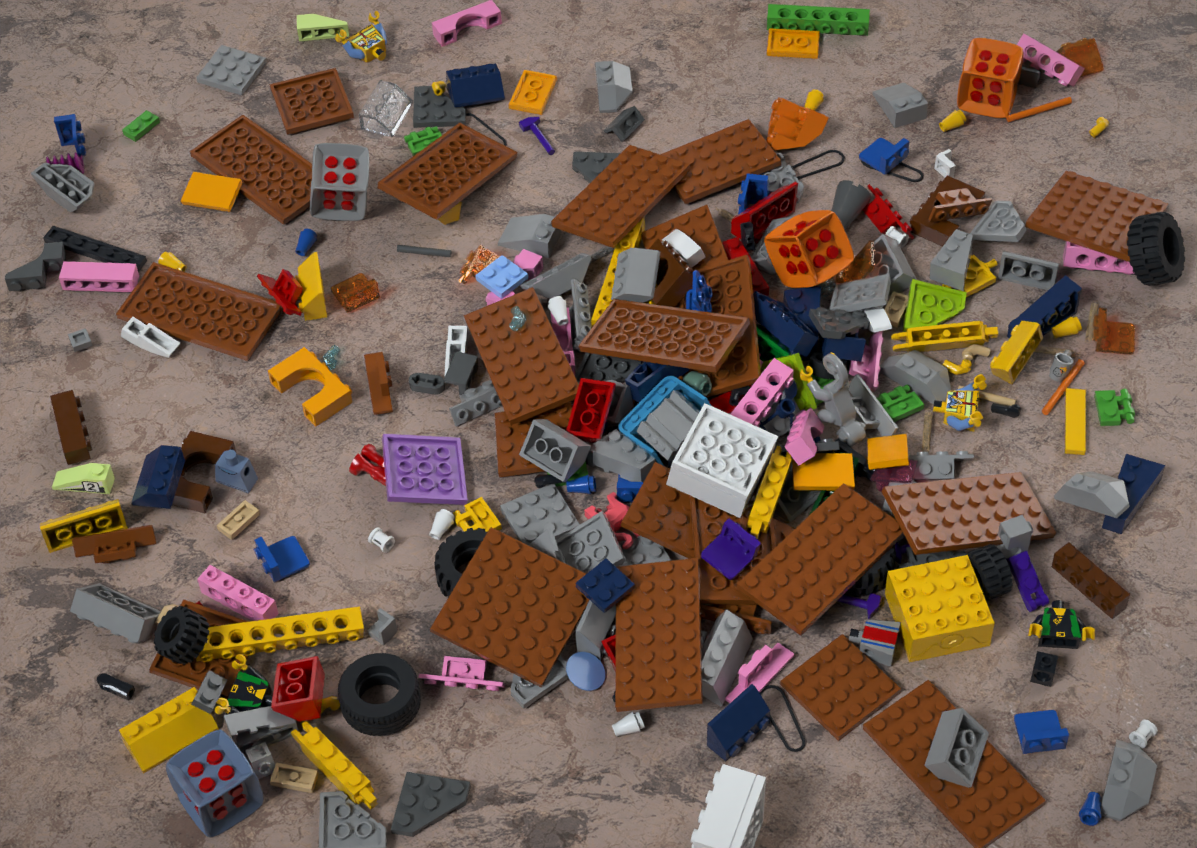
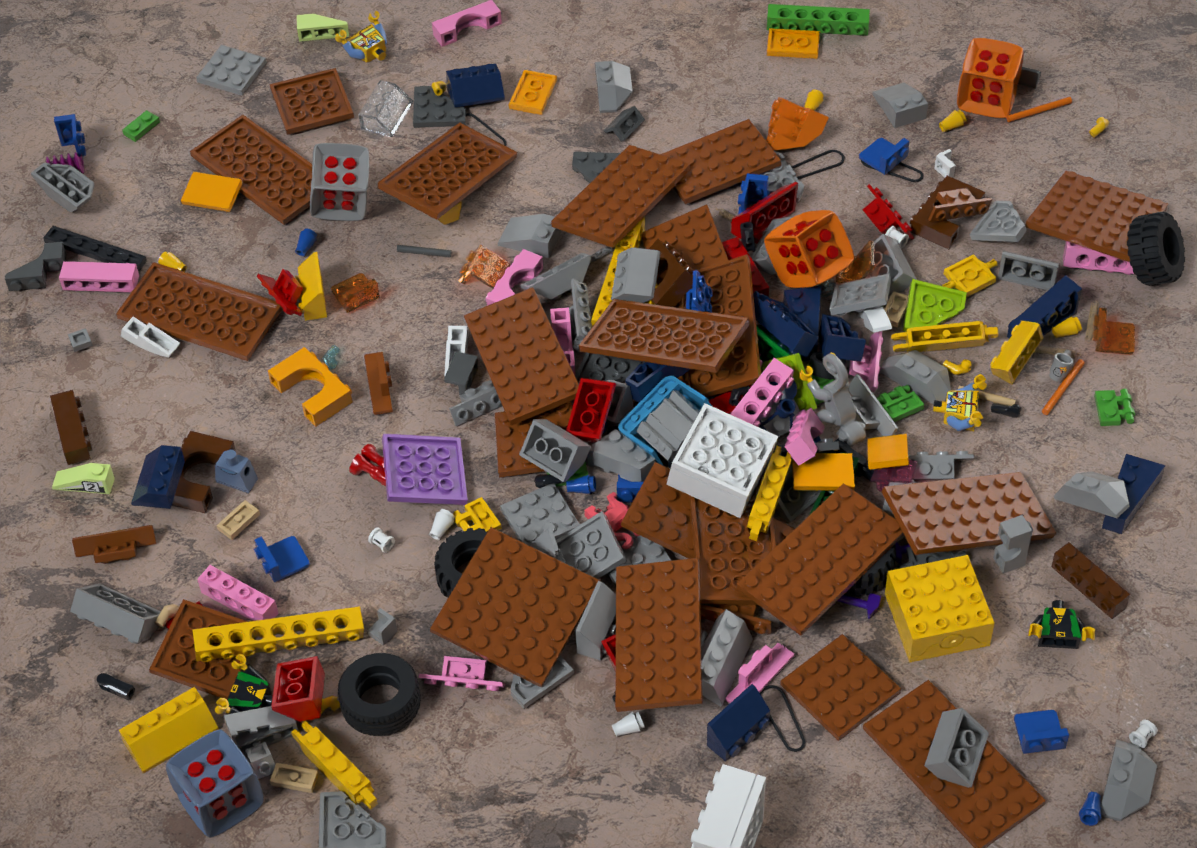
(92, 520): yellow slope -> none
(181, 635): black tyre -> none
(209, 692): dark grey plate -> none
(419, 140): bright green plate -> none
(426, 383): dark grey beam -> none
(427, 801): dark grey plate -> none
(501, 276): light blue plate -> none
(518, 320): clear light blue arm -> none
(531, 124): dark purple piece -> none
(558, 308): white cone -> none
(585, 671): medium blue piece -> none
(605, 585): dark blue plate -> none
(685, 247): white slope -> none
(699, 382): sand green head -> none
(731, 550): dark purple bracket -> none
(838, 322): dark grey plate -> none
(849, 201): dark grey cone -> none
(877, 640): torso -> none
(929, 432): tan piece -> none
(953, 260): light grey wedge -> none
(973, 350): tan arm -> none
(991, 571): black tyre -> none
(1027, 581): dark purple plate -> none
(1044, 668): black brick -> none
(1071, 70): bright pink brick -> none
(1075, 421): yellow tile -> none
(1083, 53): clear orange bracket -> none

